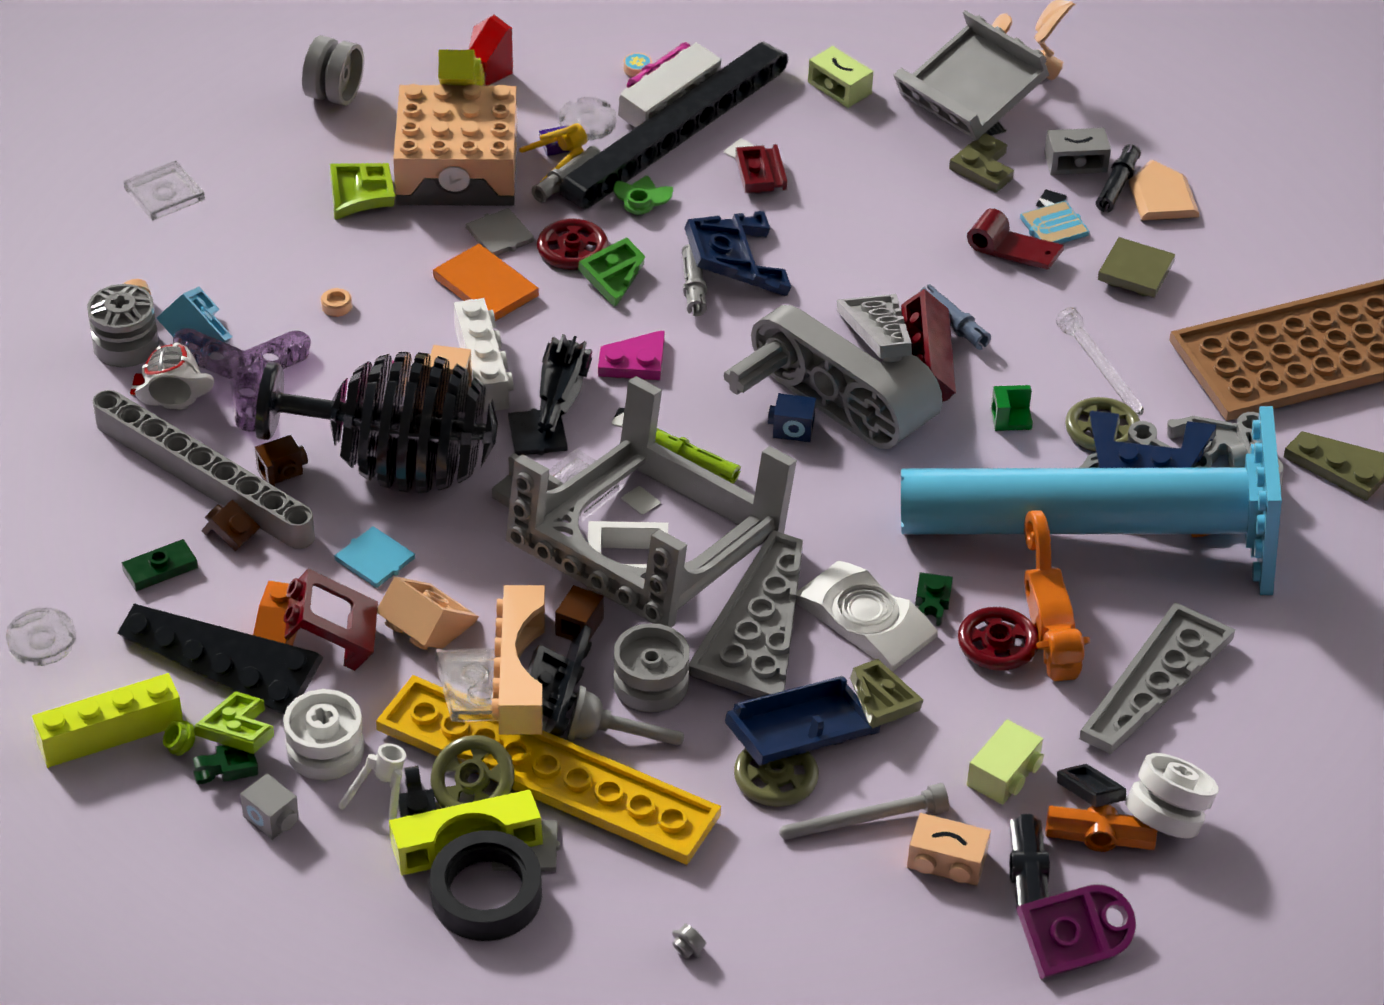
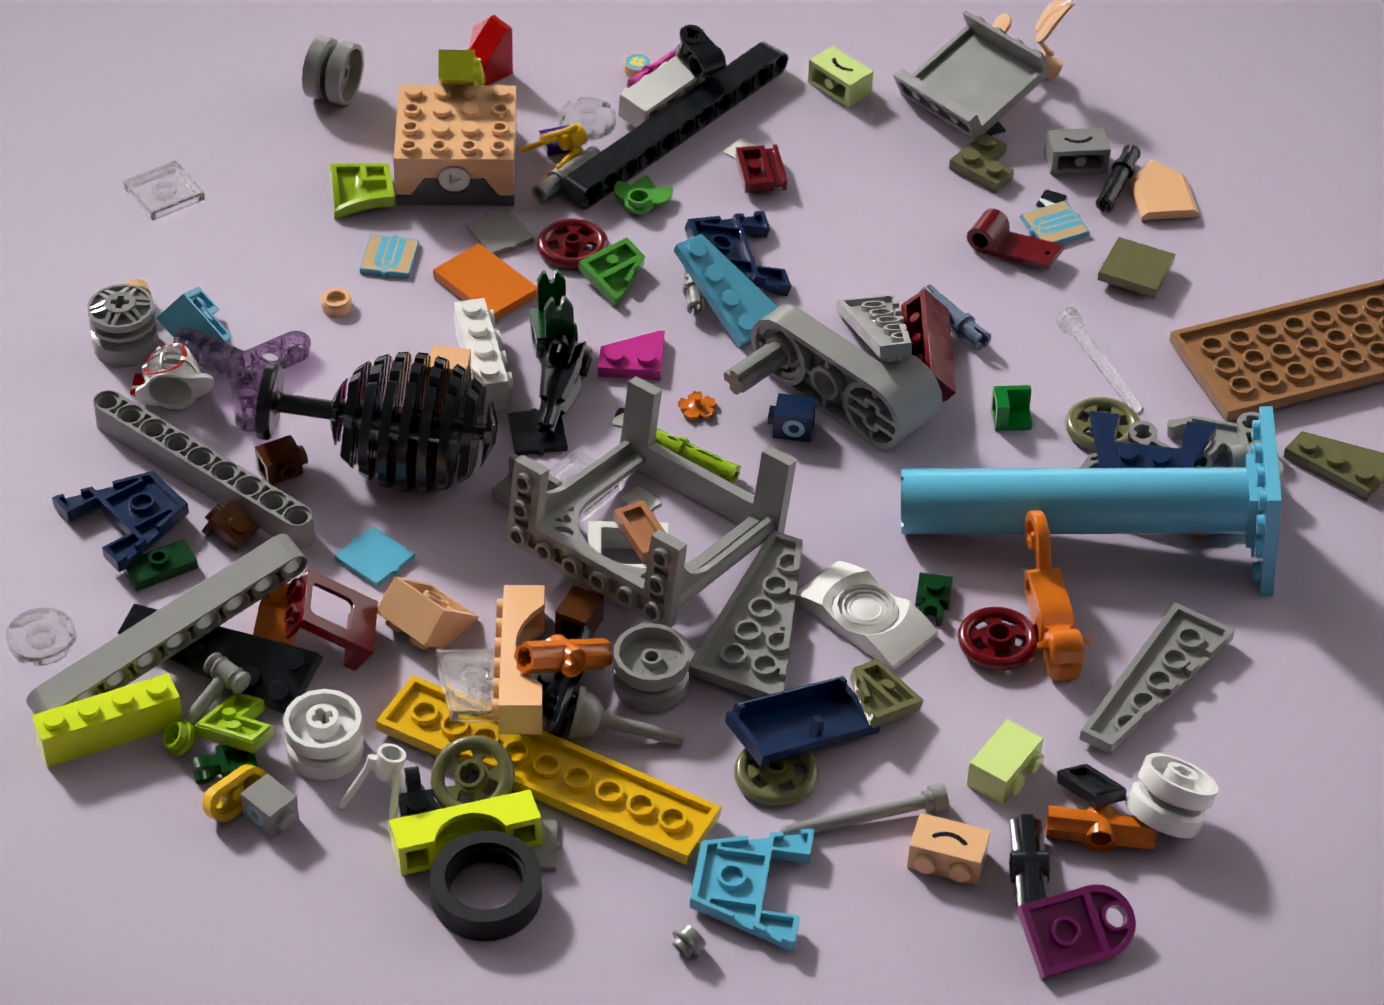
(138, 504): none -> dark blue wing
(174, 625): none -> light grey beam
(224, 674): none -> light grey piece
(229, 793): none -> yellow plate
(389, 256): none -> piece
(553, 313): none -> dark green piece
(563, 655): none -> orange piece
(637, 525): none -> nougat tile
(697, 406): none -> orange plant
(699, 52): none -> black piece
(726, 289): none -> medium azure wing
(734, 879): none -> medium azure wing

